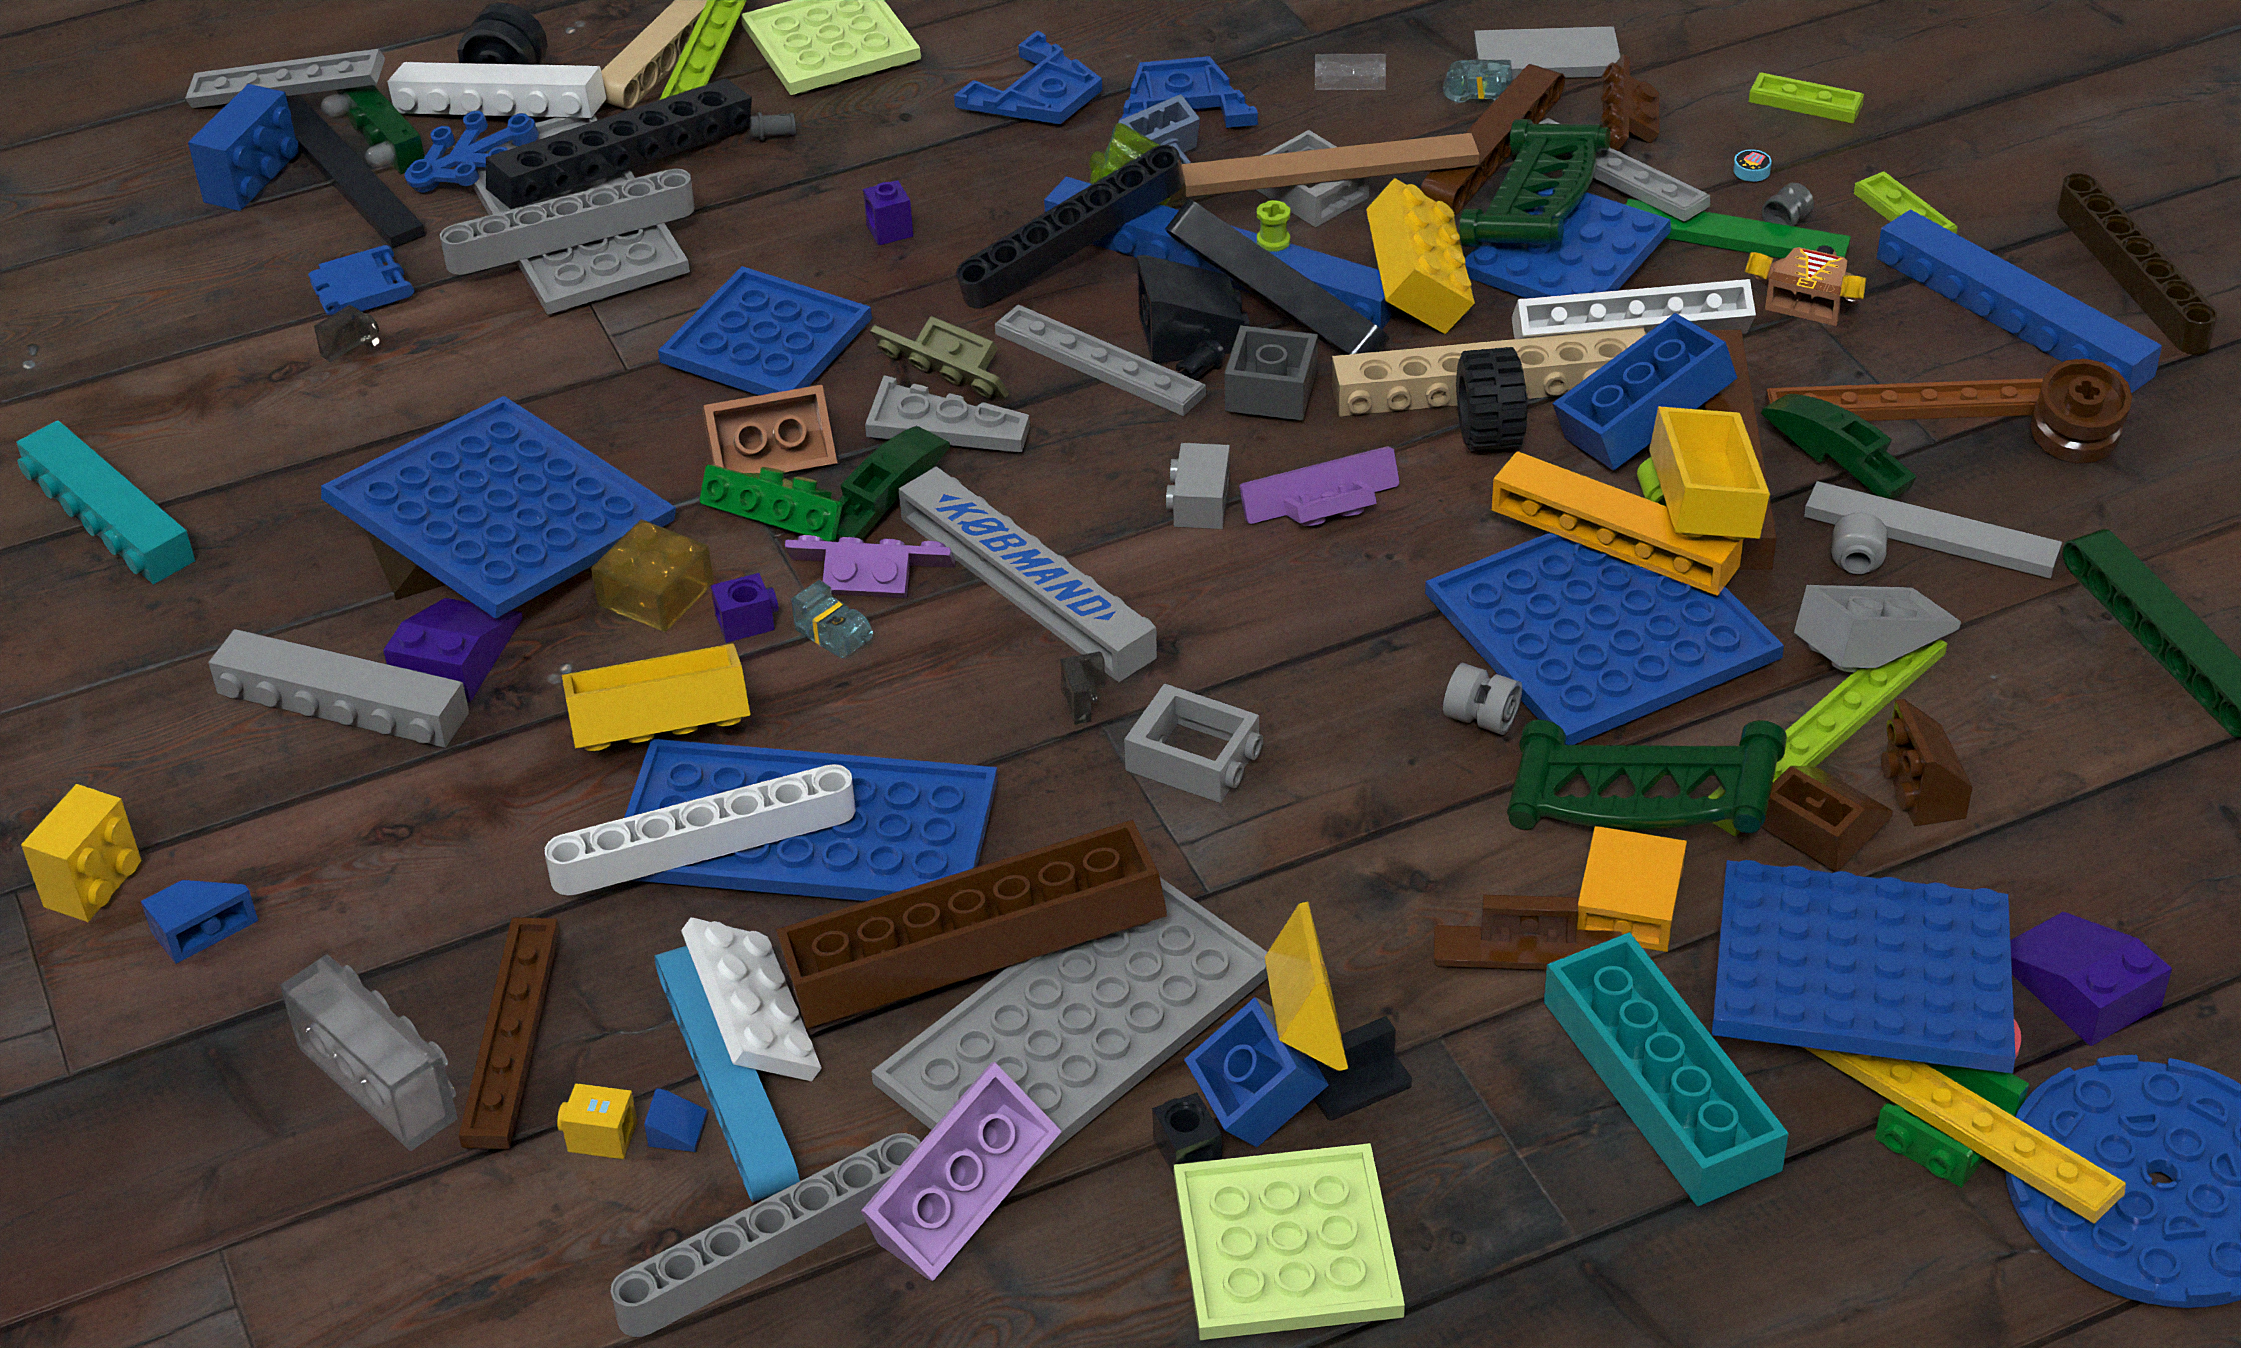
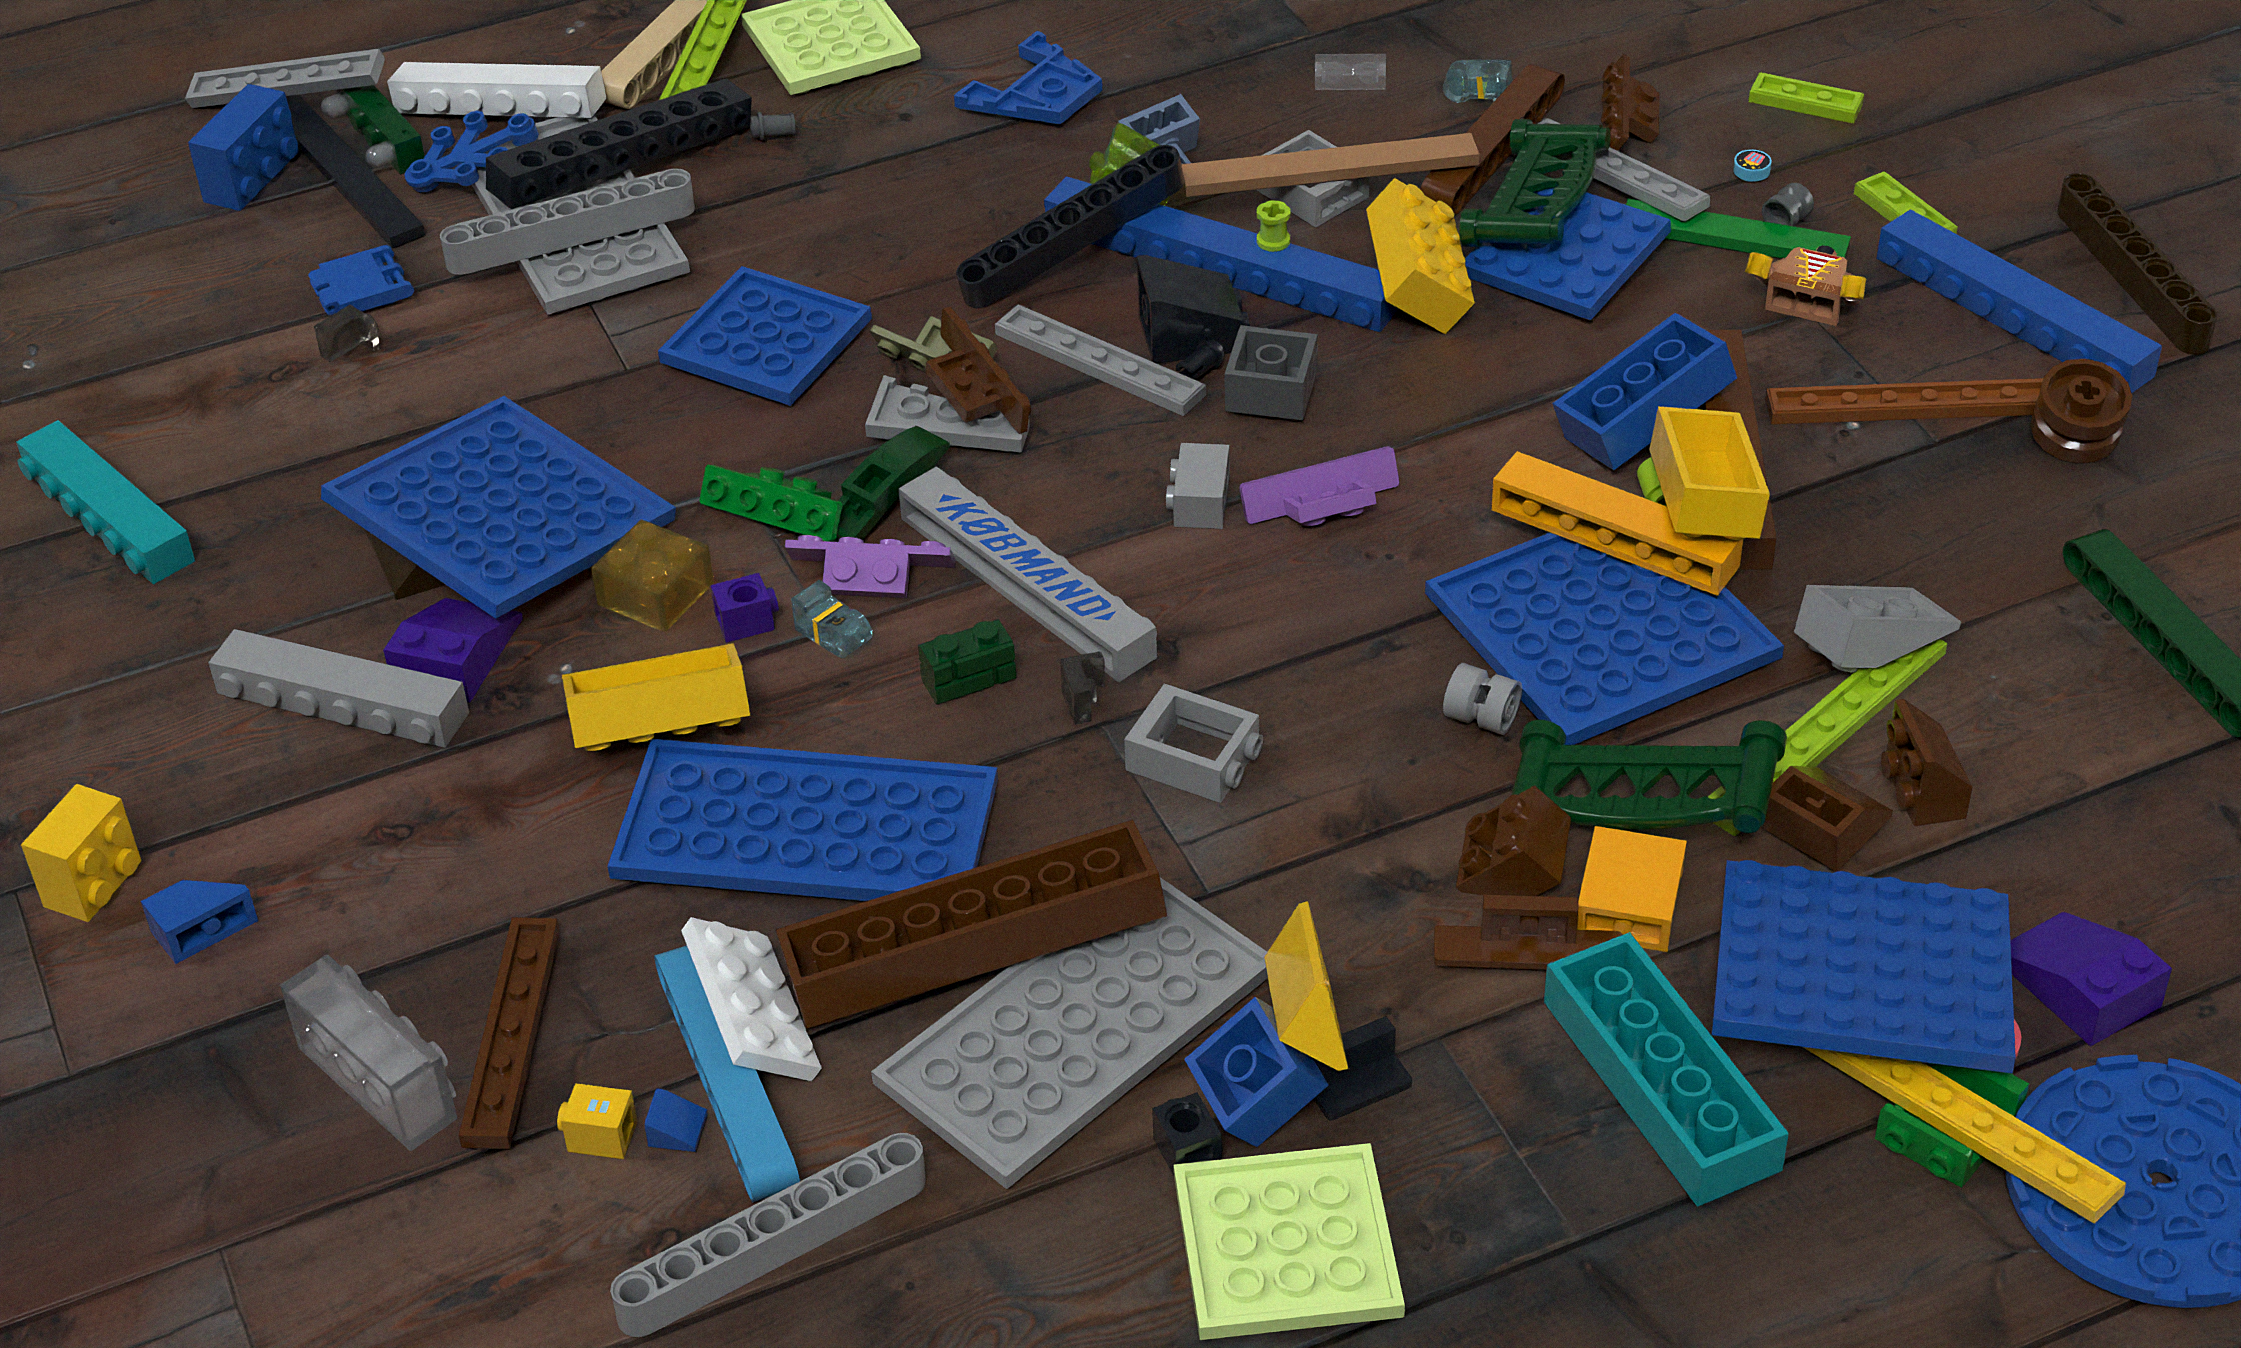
(503, 36): black wheel -> none
(700, 829): white beam -> none
(771, 431): nougat slope -> none
(888, 212): dark purple brick -> none
(959, 1173): lavender slope -> none
(967, 661): none -> dark green brick
(973, 379): none -> reddish brown bracket
(1199, 83): blue wing -> none
(1274, 281): black beam -> none
(1428, 375): tan brick -> none
(1491, 399): black tyre -> none
(1515, 847): none -> reddish brown slope
(1570, 51): light grey tile -> none
(1708, 305): white brick -> none
(1834, 432): dark green slope -> none
(1859, 543): light grey head -> none
(1939, 530): light grey tile -> none

